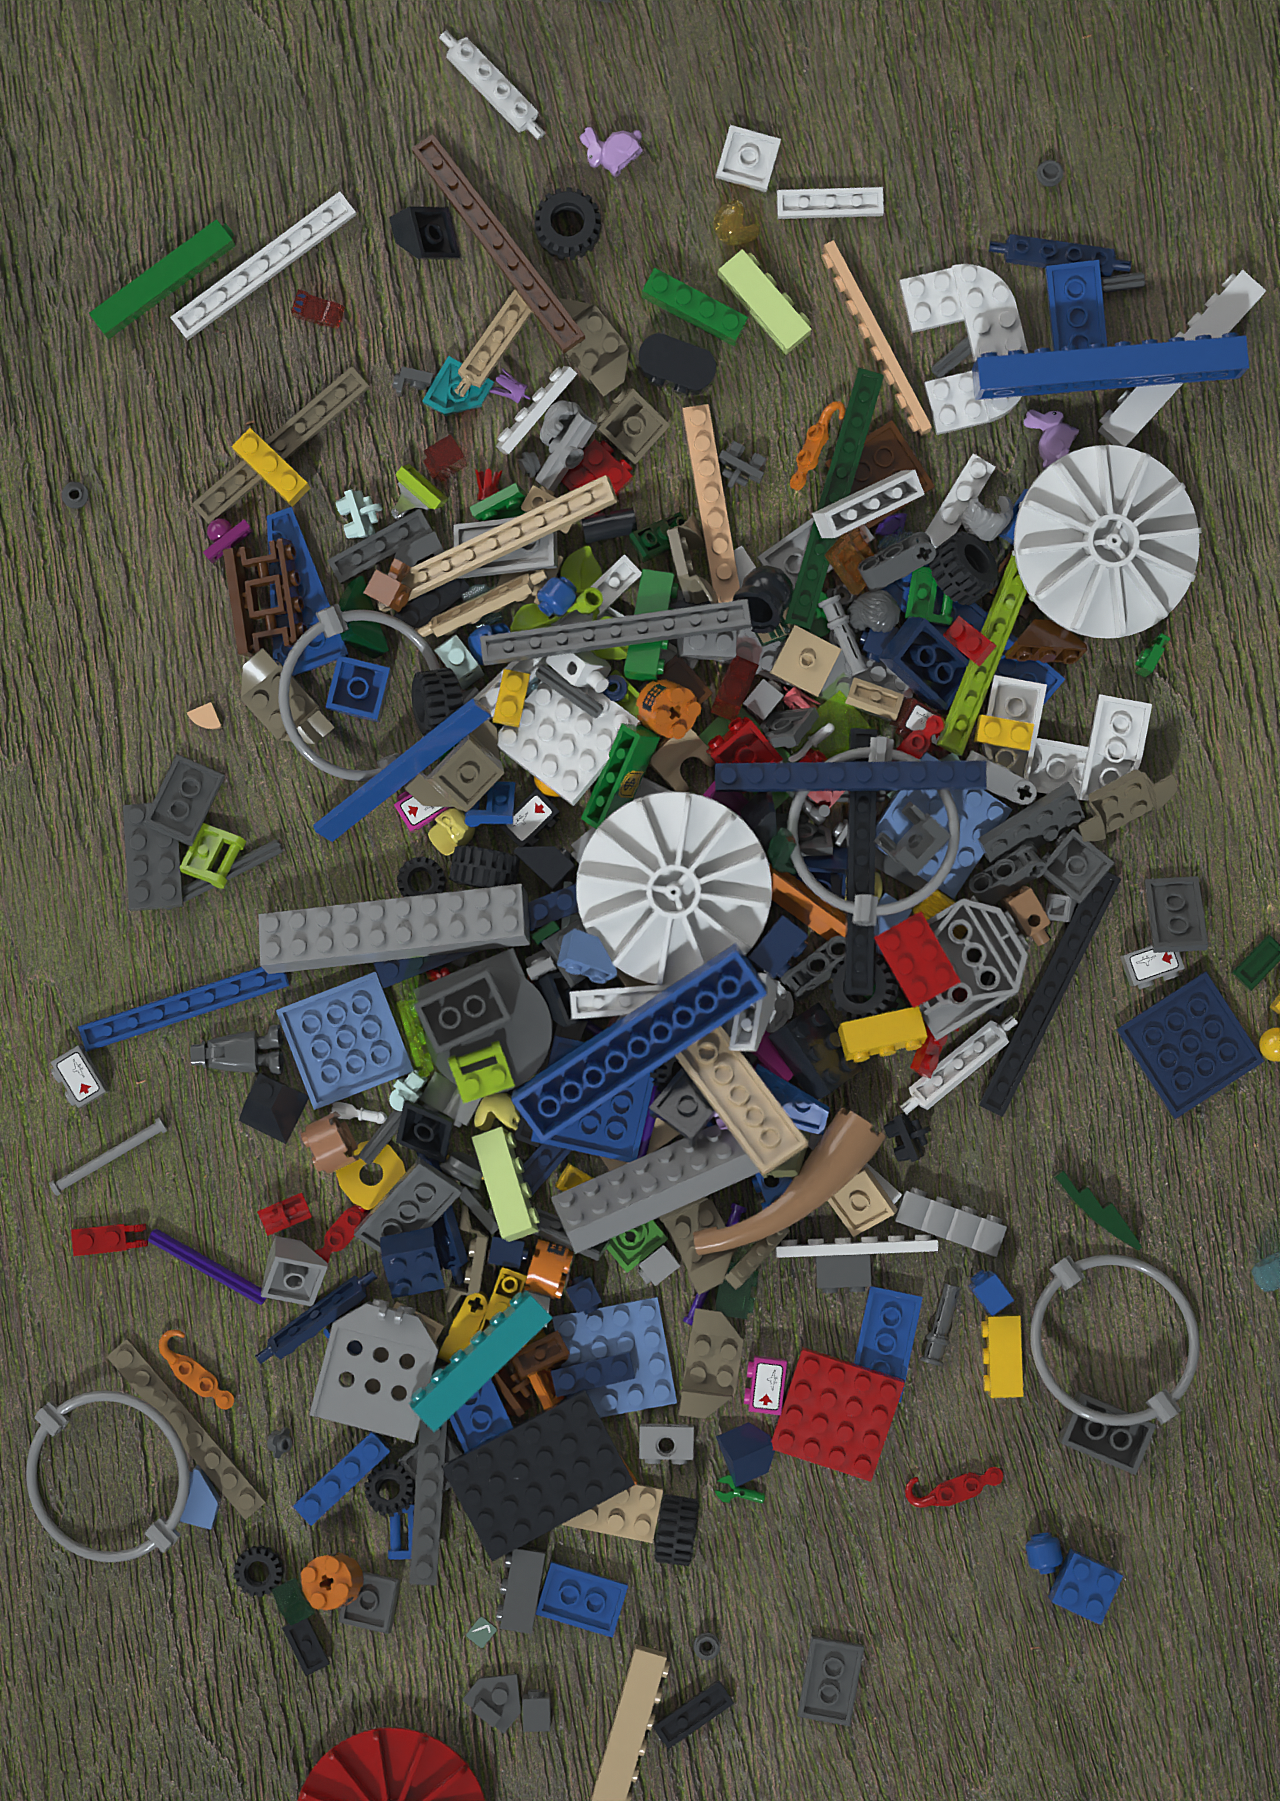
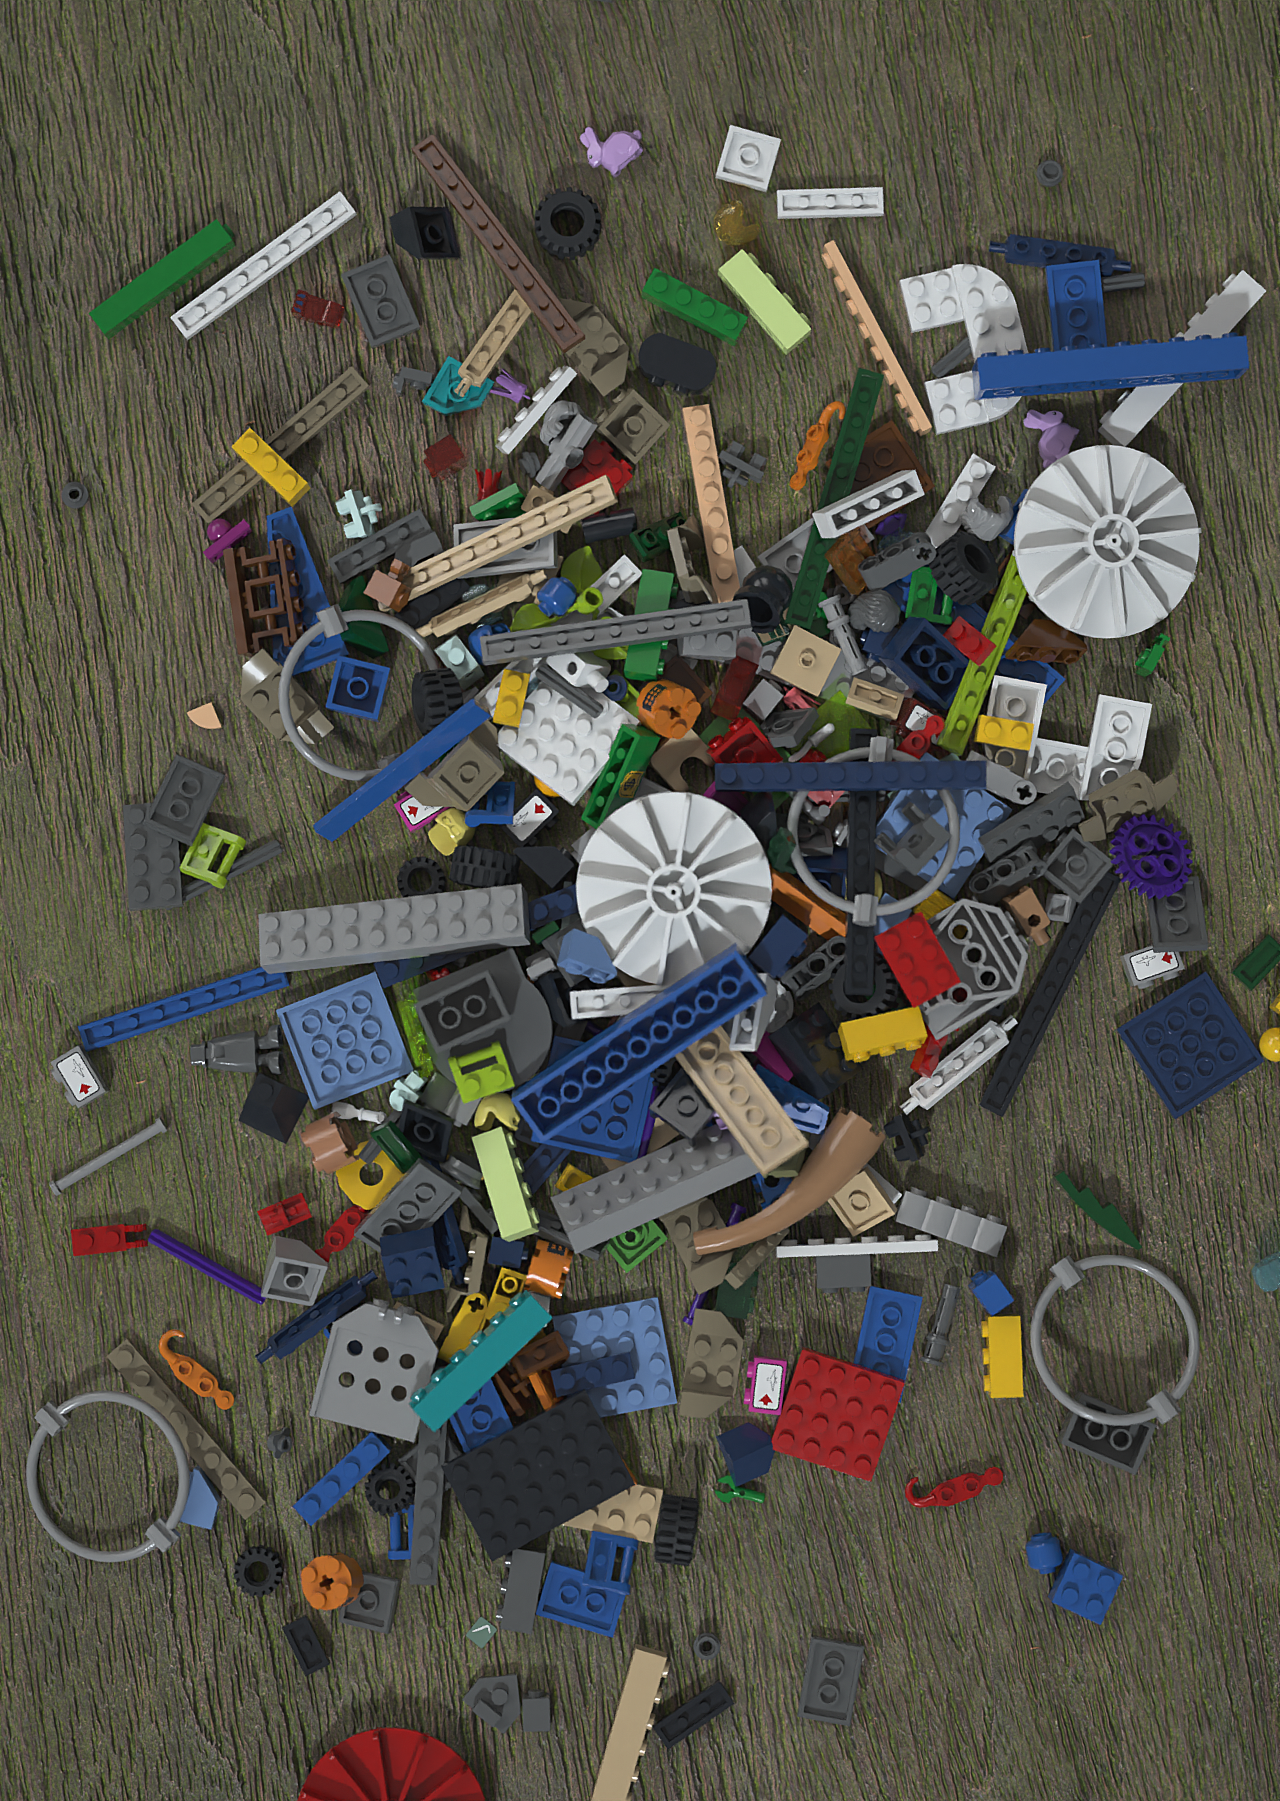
(292, 1602): clear green brick -> none
(380, 301): none -> dark grey plate
(395, 1146): none -> dark green tile
(416, 492): lime piece -> none
(492, 84): white plate -> none
(584, 1294): dark blue brick -> none
(601, 1562): none -> blue plate
(658, 1265): light grey brick -> none
(680, 1434): light grey brick -> none
(1147, 836): none -> dark purple gear

